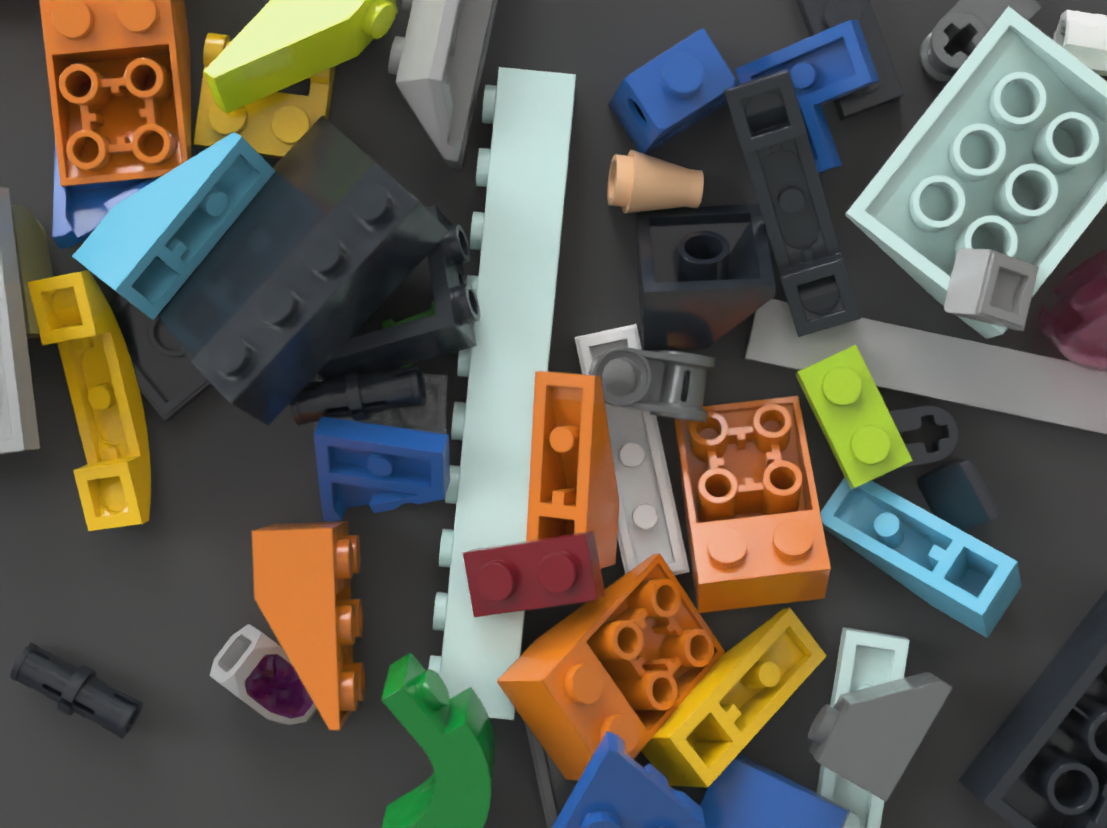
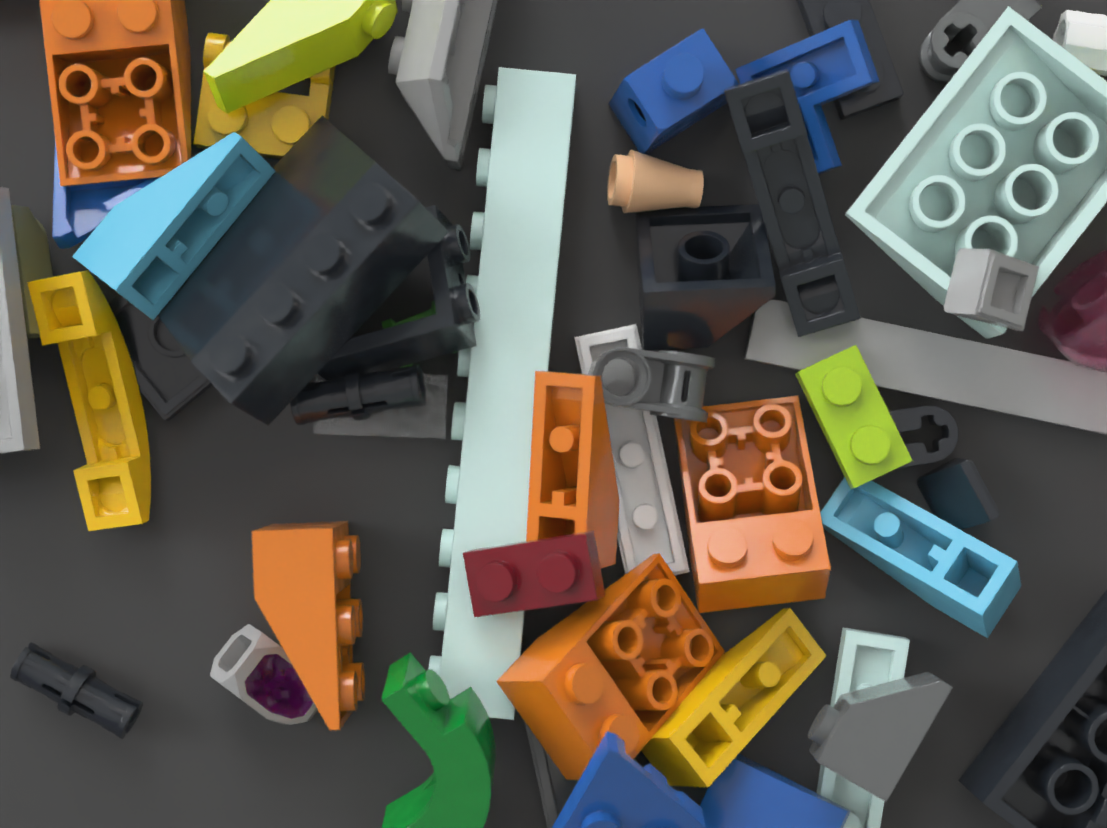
(378, 466): blue wing -> none

